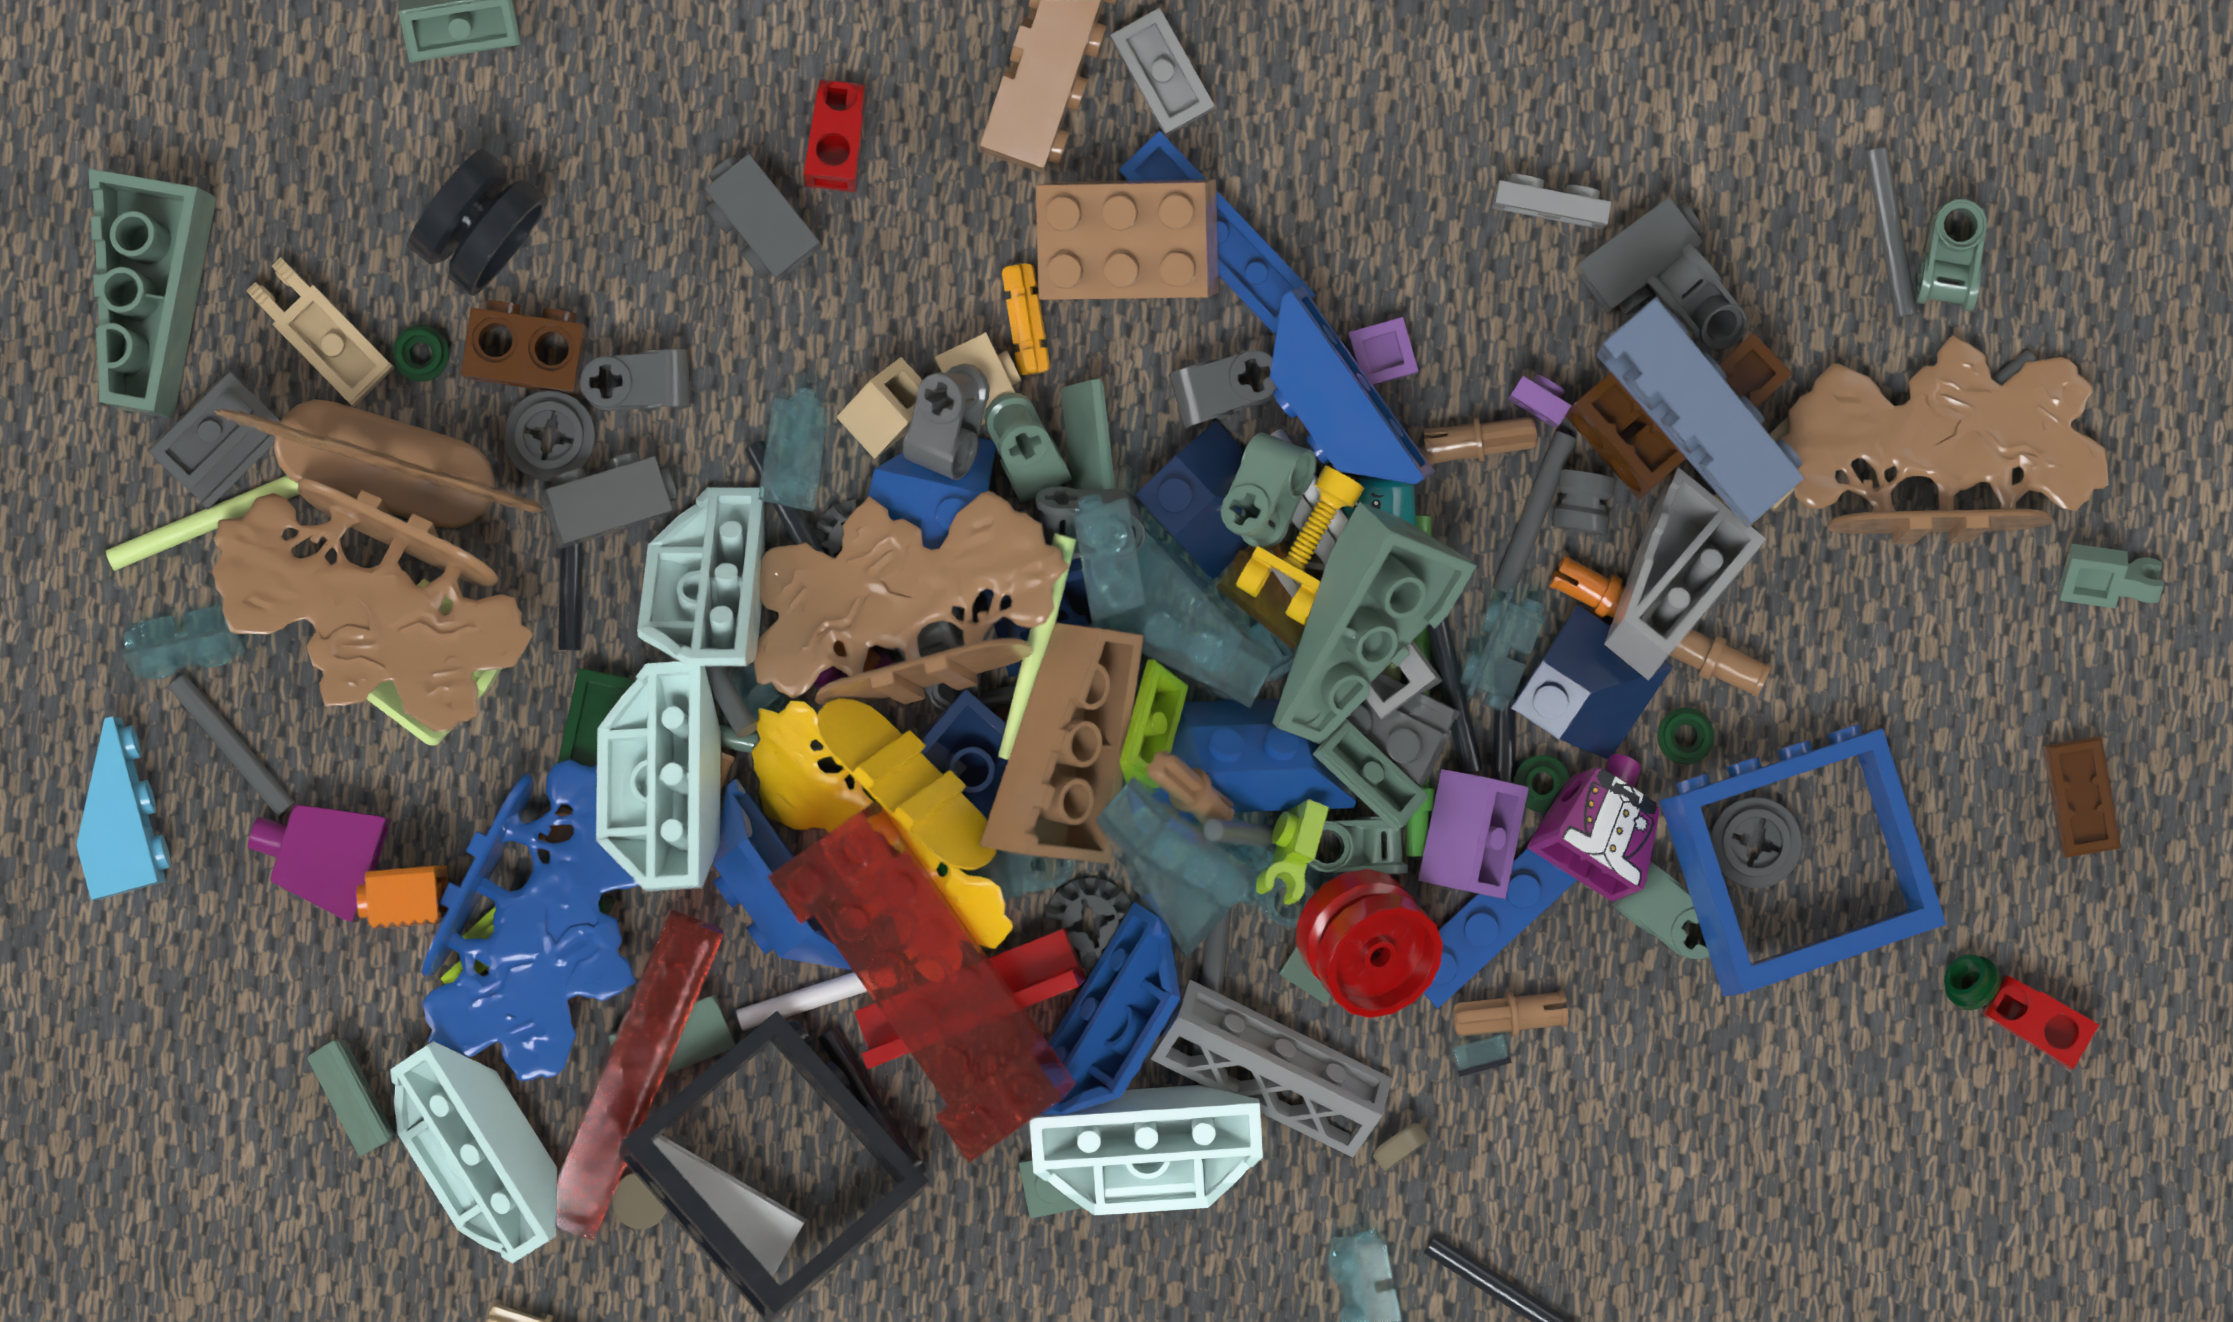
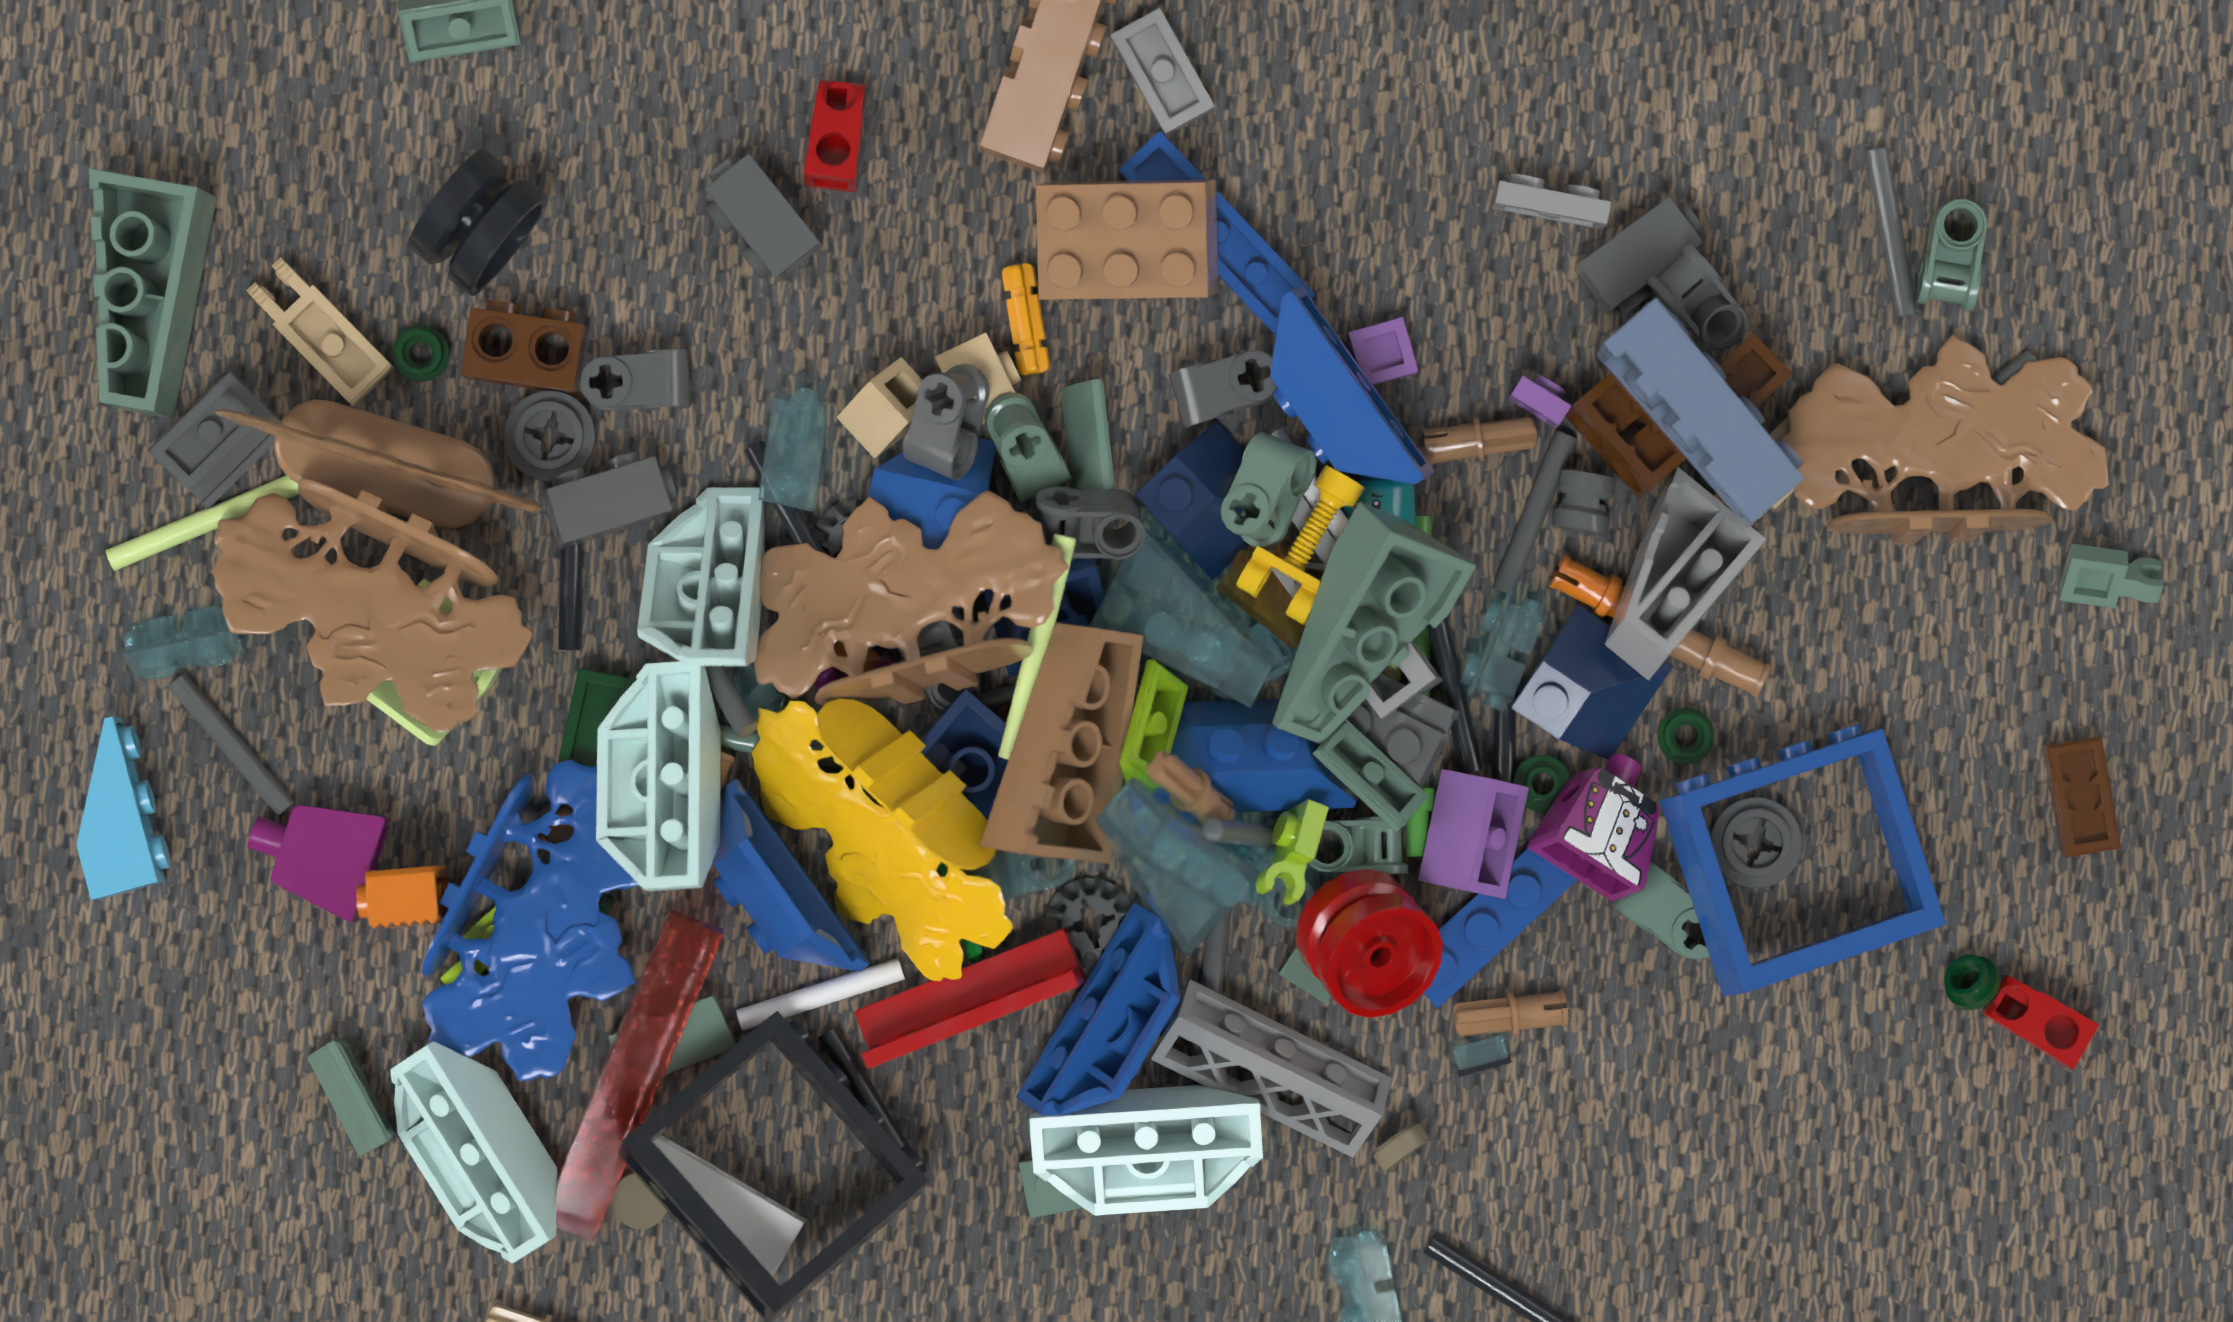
(927, 978): clear red plate -> none
(1108, 556): clear light blue hinge -> none

